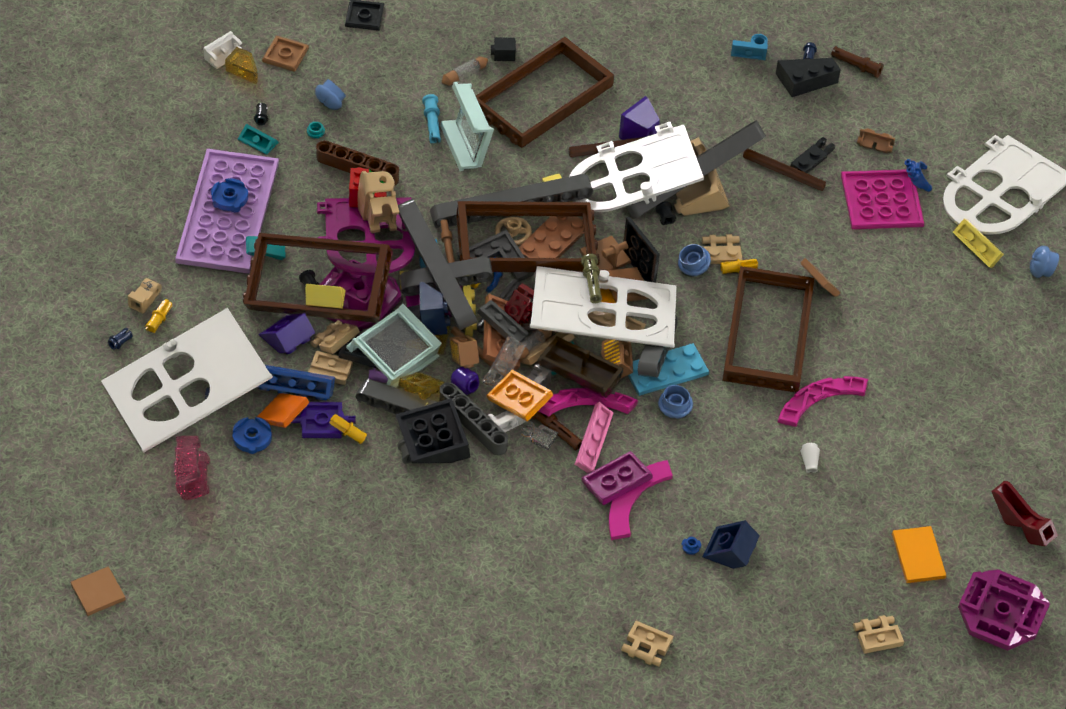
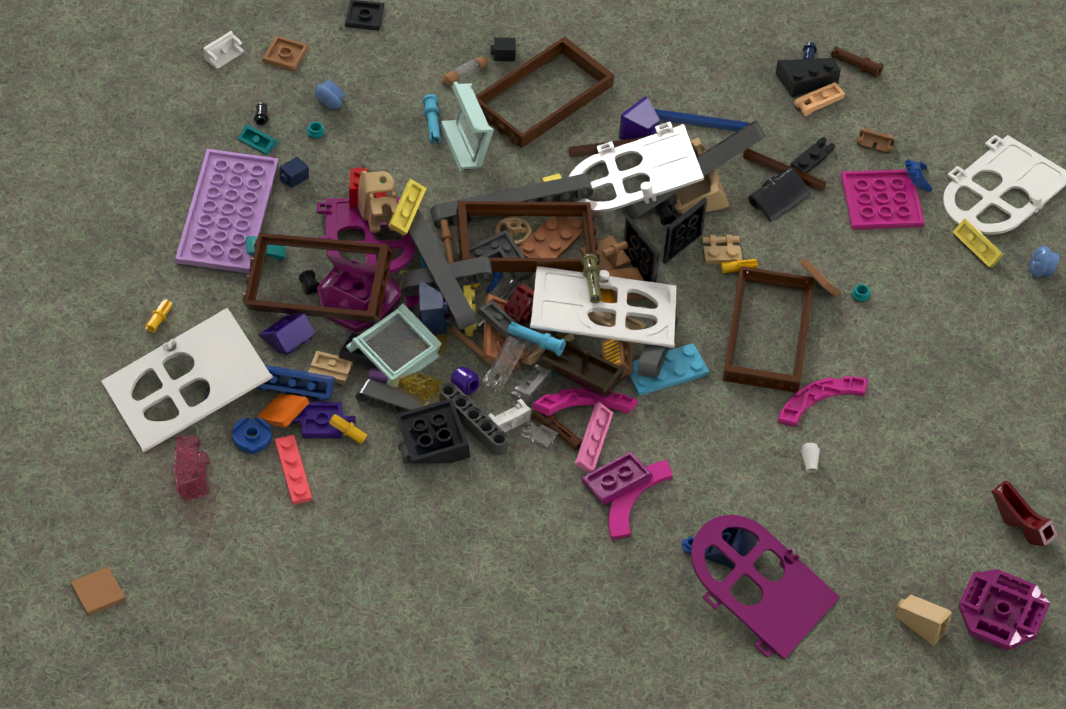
(119, 339): dark blue pin -> none
(144, 295): tan leg -> none
(229, 203): blue plate -> none
(242, 64): clear yellow slope -> none
(293, 469): none -> coral plate
(294, 172): none -> dark blue brick
(324, 296): light yellow slope -> none
(335, 337): tan plate -> none
(346, 158): reddish brown beam -> none
(407, 207): none -> light yellow plate
(464, 350): medium nougat brick -> none
(519, 395): light orange tile -> none
(544, 341): none -> medium azure pin
(649, 638): tan plate -> none
(675, 402): medium blue piece -> none
(684, 230): none -> black slope
(694, 260): medium blue piece -> none
(700, 120): none -> blue axle
(754, 50): dark azure plate -> none
(780, 194): none -> black panel
(787, 606): none -> magenta door
(819, 98): none -> light nougat plate
(861, 288): none -> teal plate
(881, 638): tan plate -> none
(919, 554): light orange tile -> none
(924, 618): none -> tan slope

